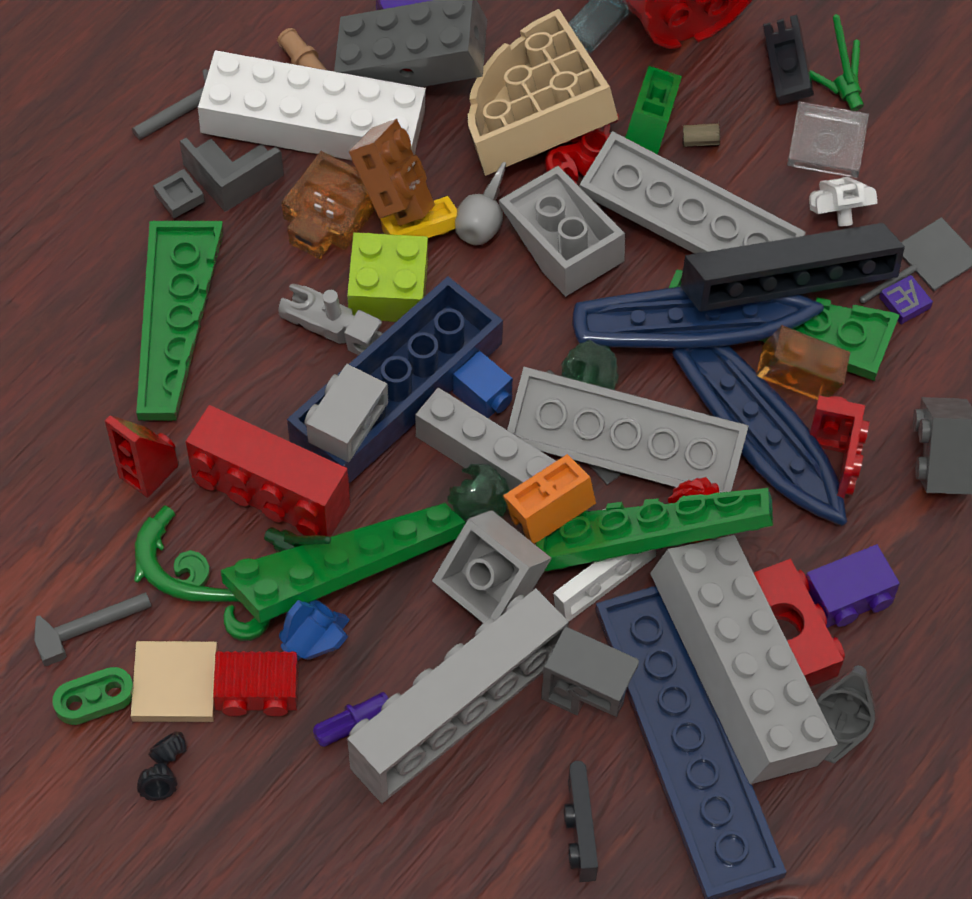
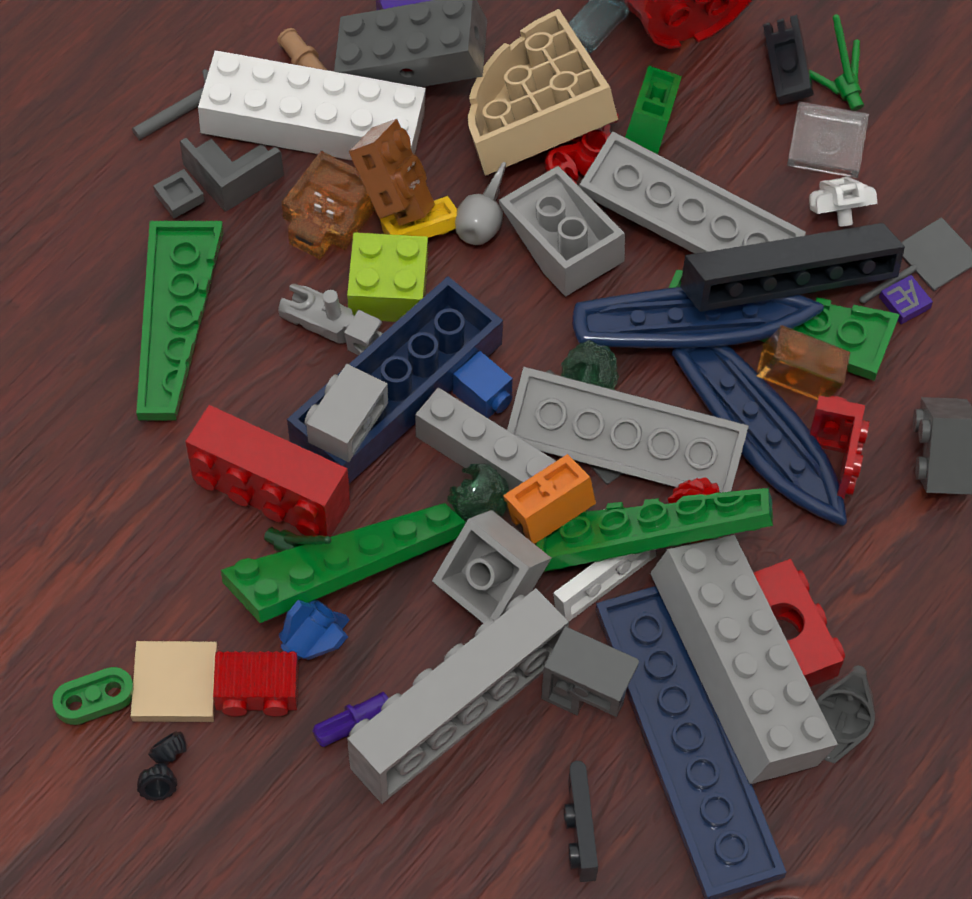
(50, 639): dark grey piece -> none
(140, 454): red slope -> none
(194, 587): green plant -> none
(701, 134): dark tan piece -> none
(853, 586): dark purple brick -> none

